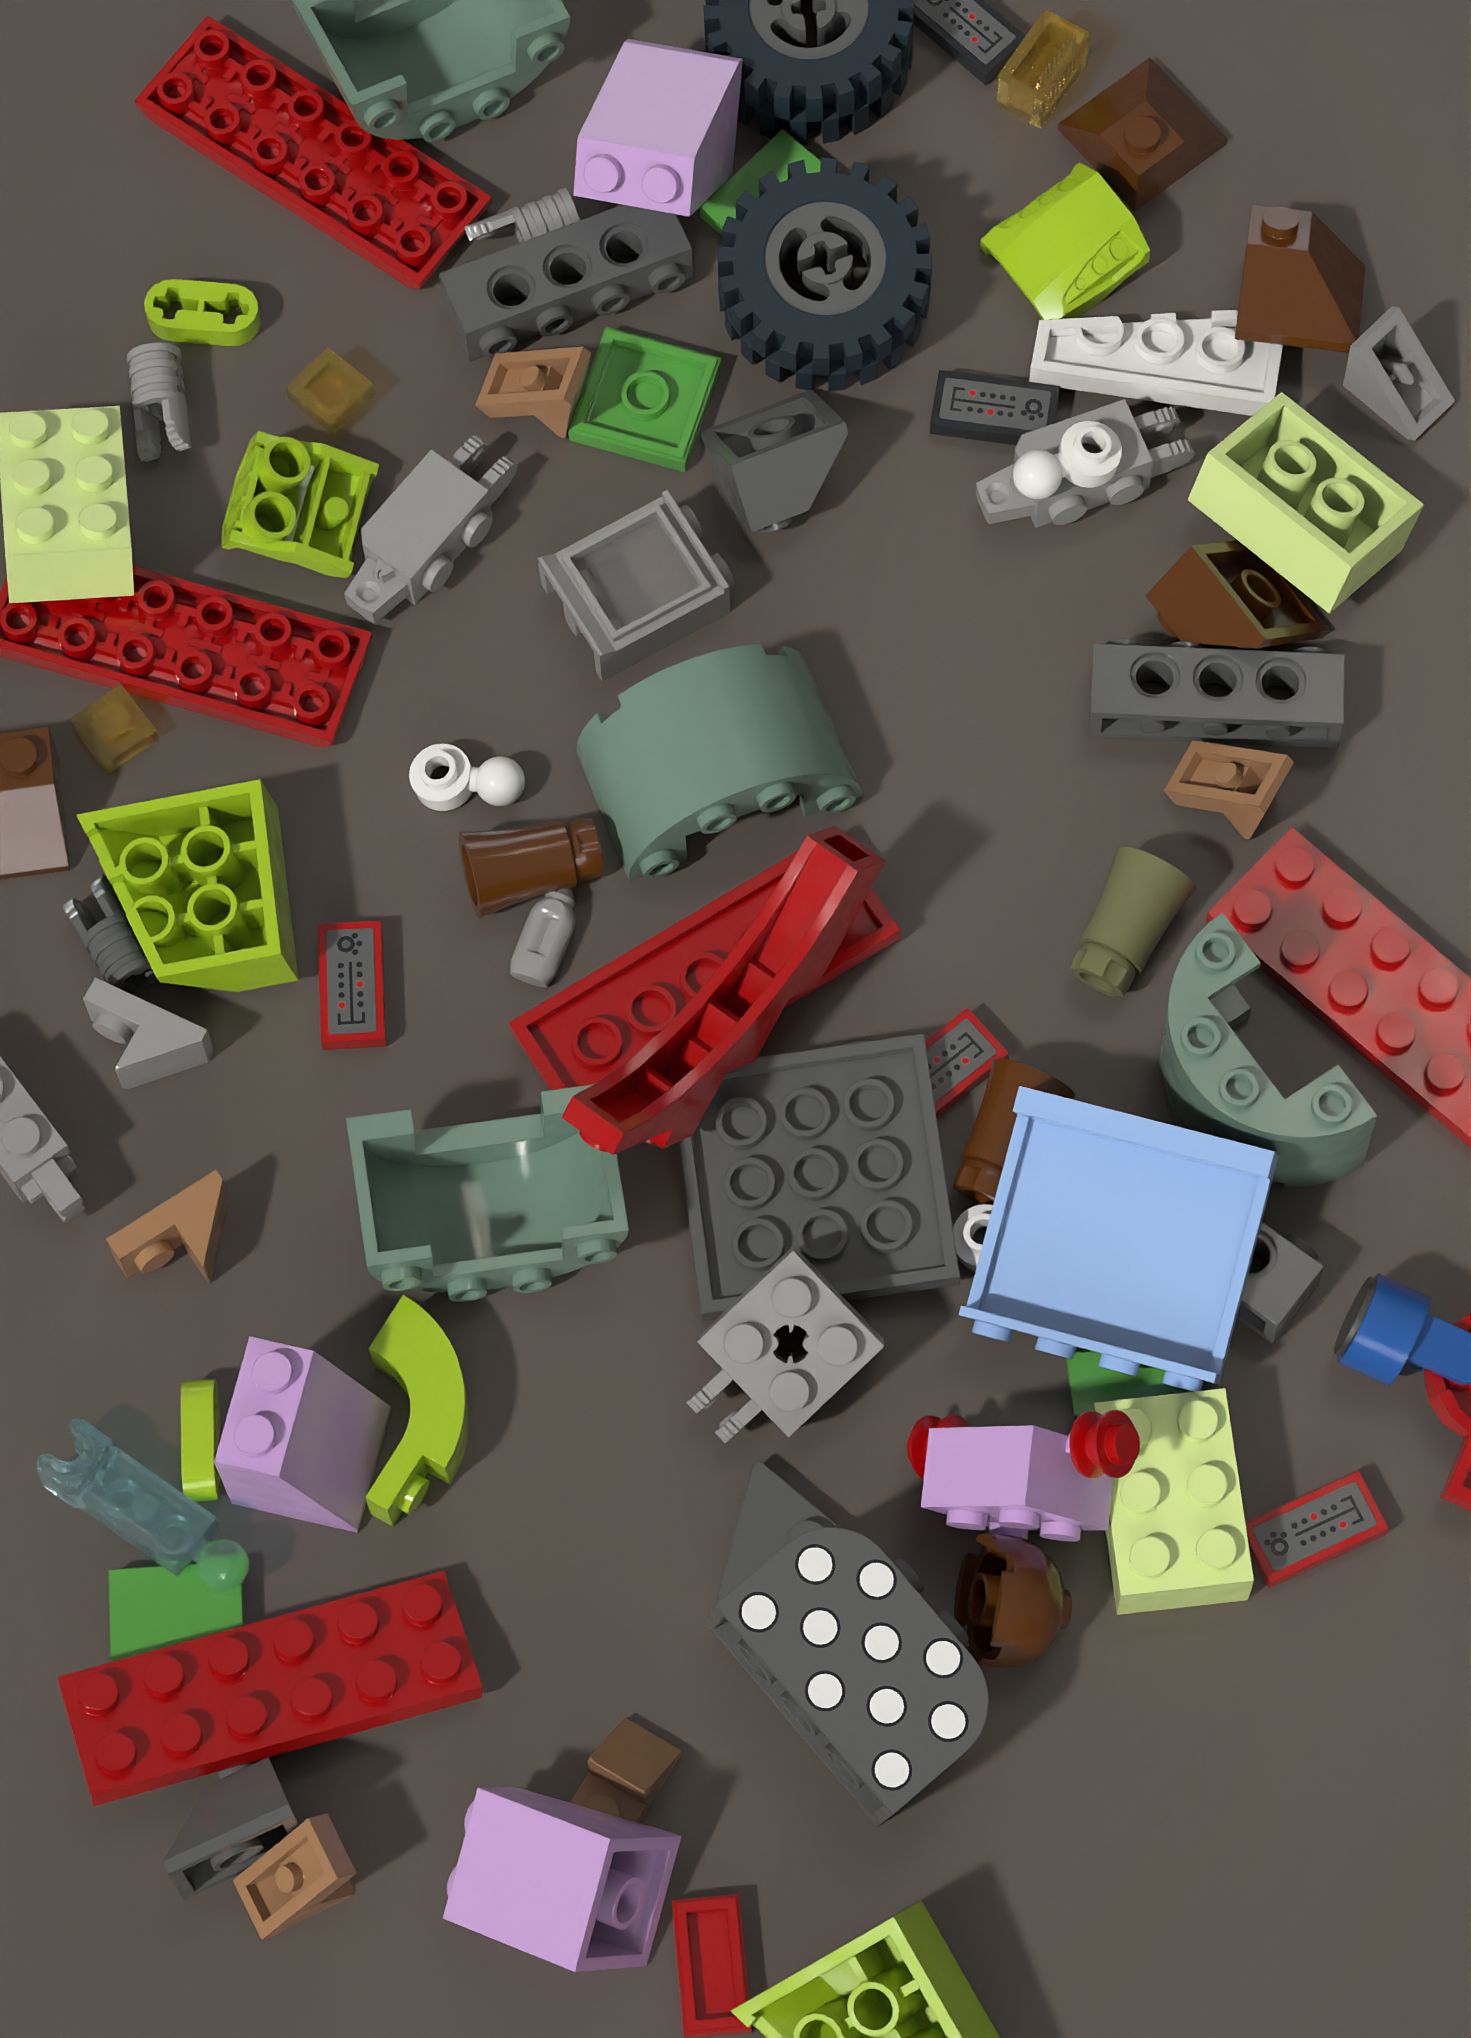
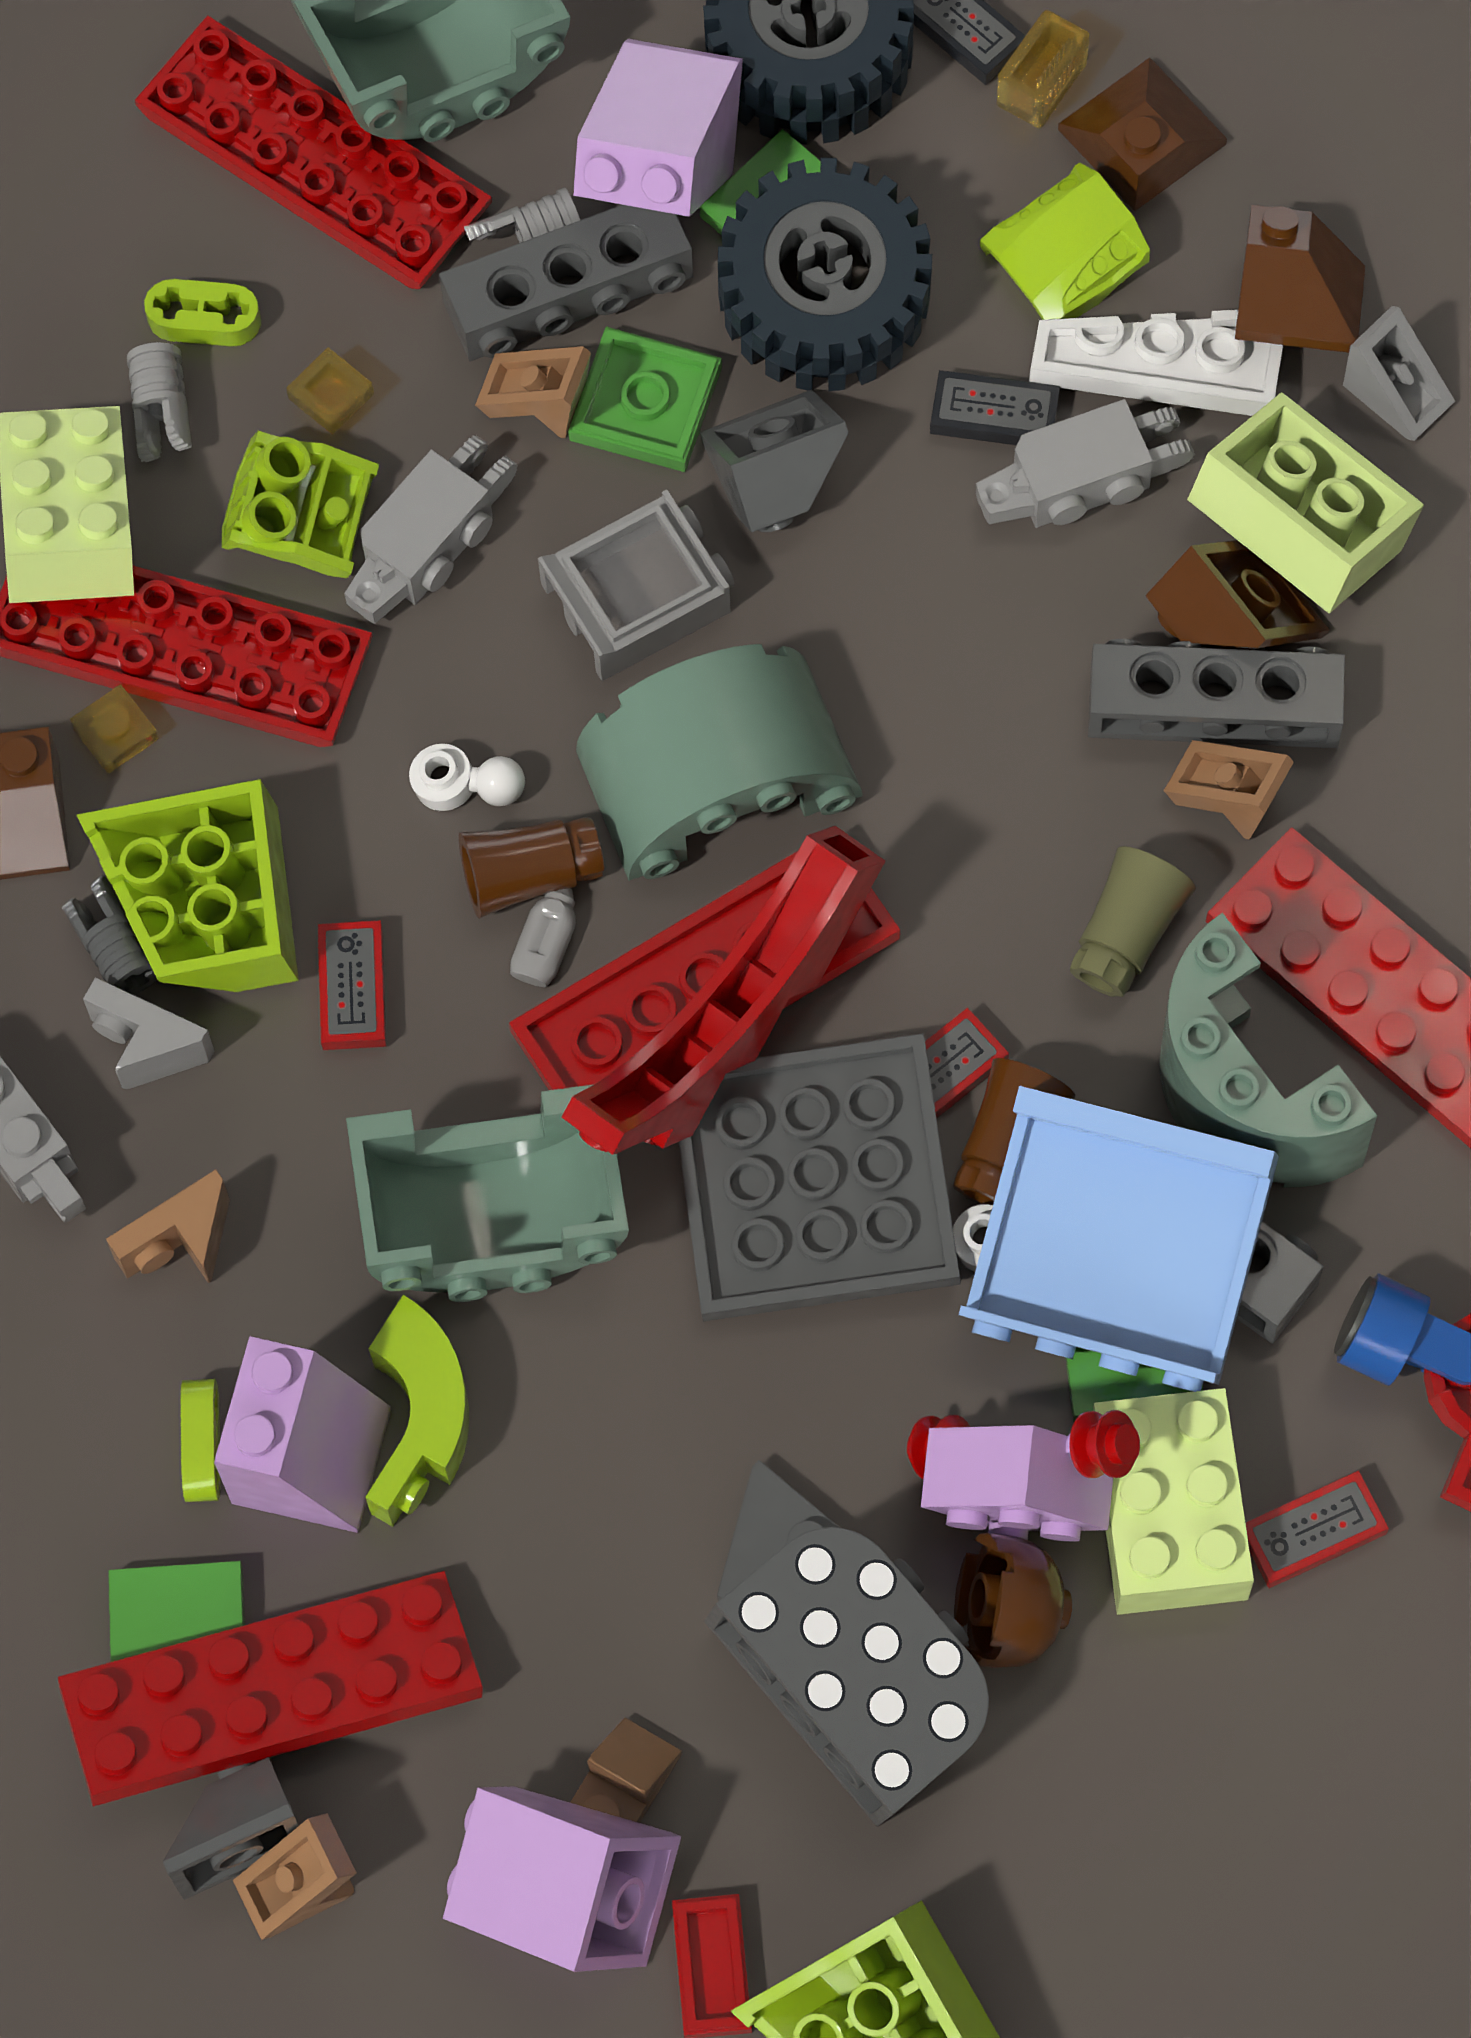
(142, 1508): clear light blue plate -> none
(746, 1346): light grey hinge -> none
(1040, 473): white plate -> none

